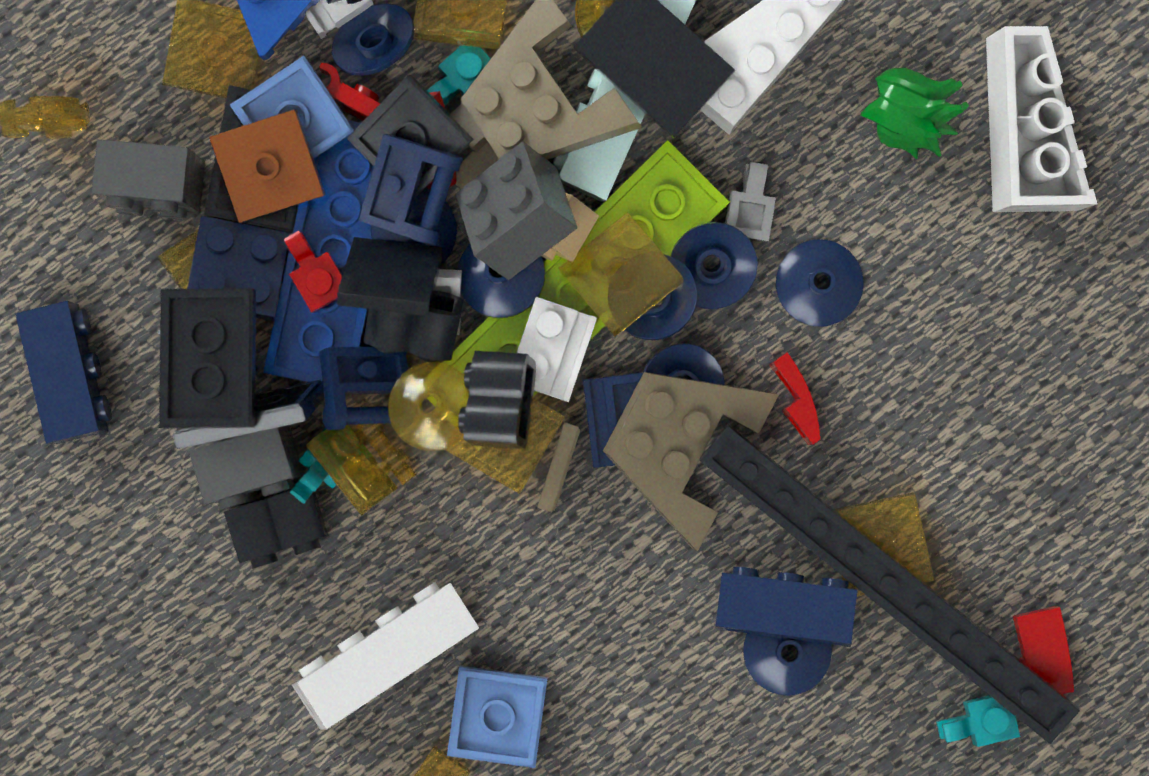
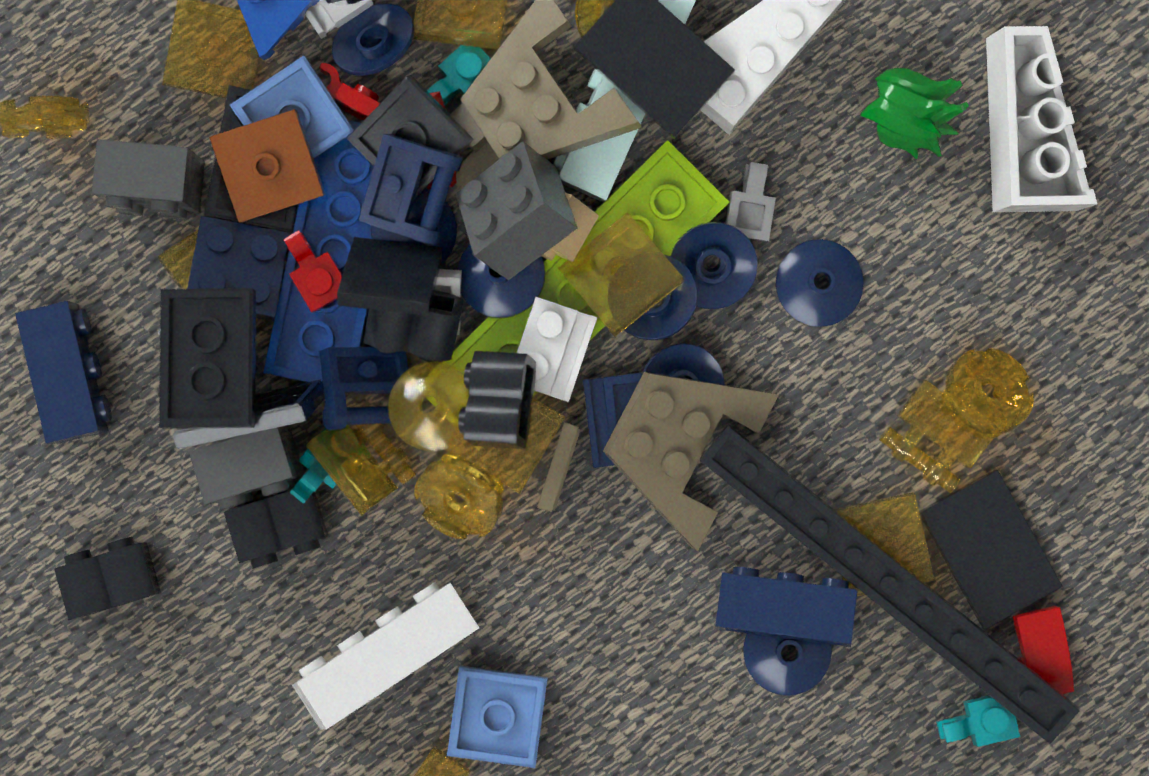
(106, 579): none -> black brick
(457, 476): none -> clear yellow plate
(801, 411): red slope -> none
(932, 419): none -> clear yellow plate
(973, 406): none -> clear yellow plate
(990, 549): none -> black tile

